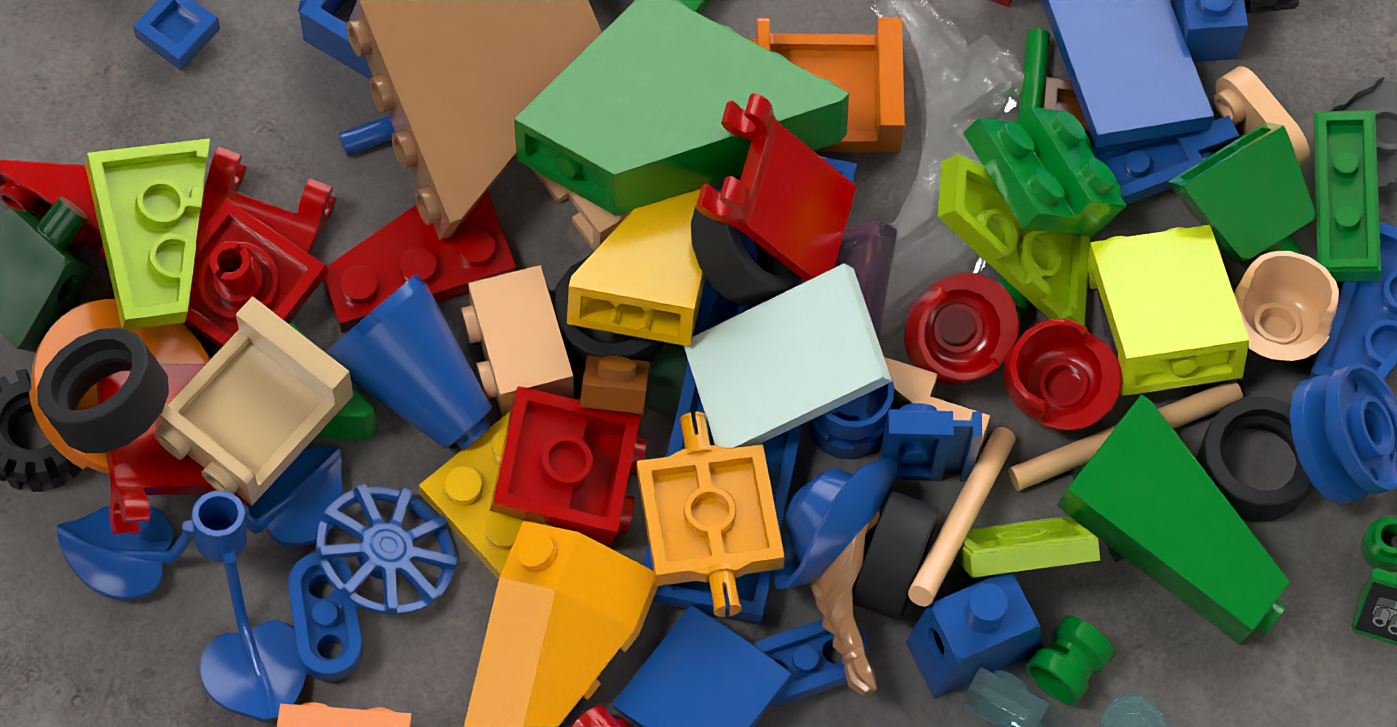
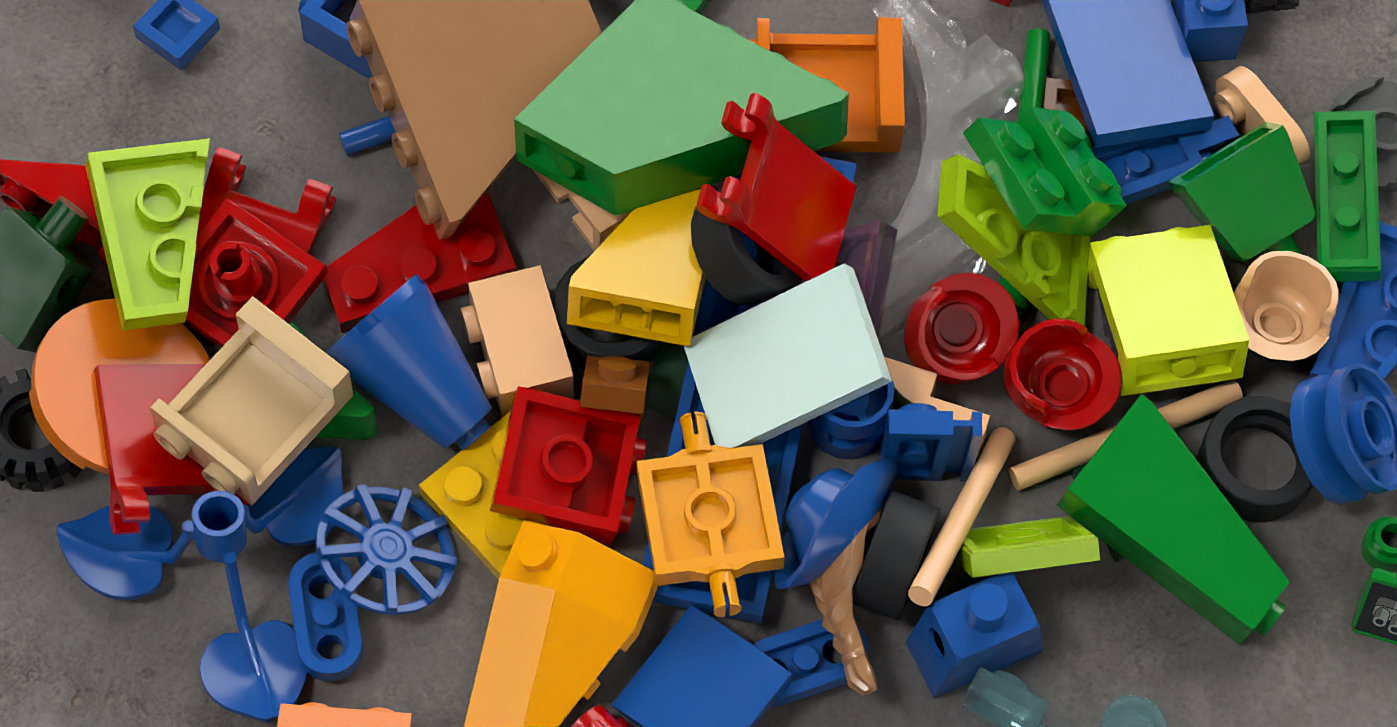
(121, 416): black tyre -> none
(1070, 660): green wheel -> none

